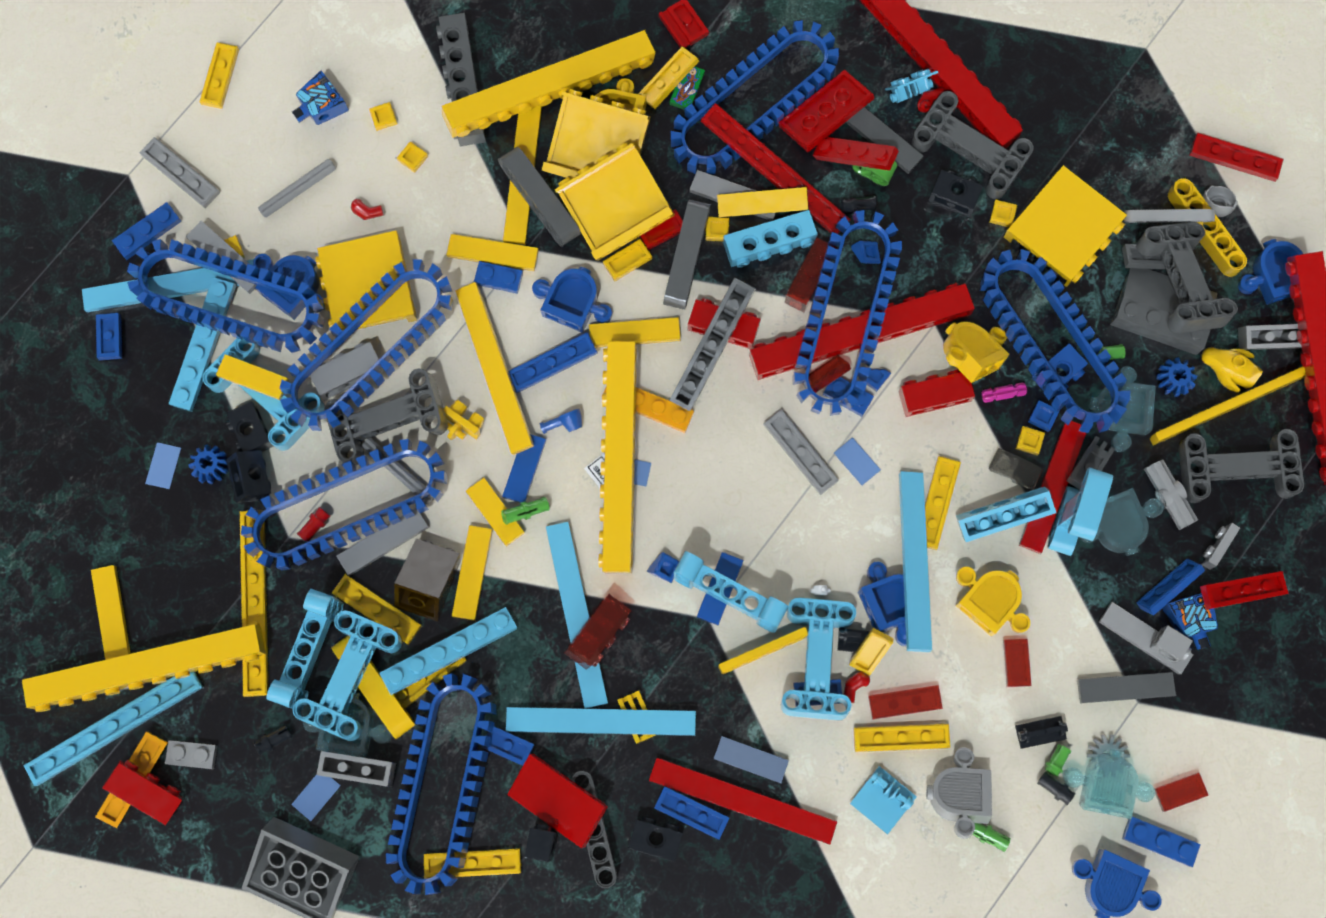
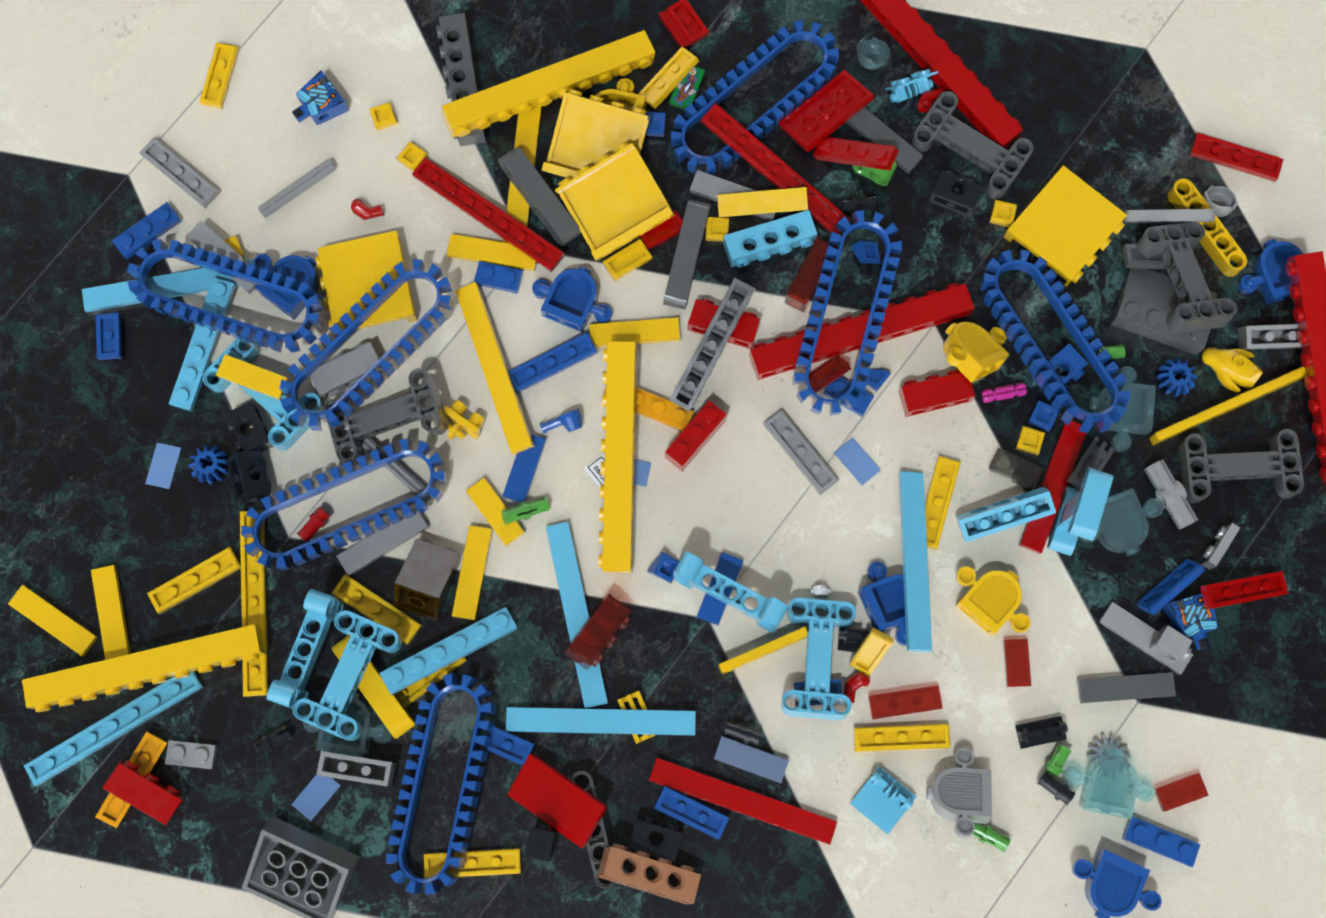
(53, 620): none -> yellow tile
(194, 580): none -> yellow tile
(488, 214): none -> red tile
(612, 869): none -> nougat brick
(656, 125): none -> blue plate
(695, 436): none -> red brick
(744, 733): none -> black pin
(872, 53): none -> clear light blue hair

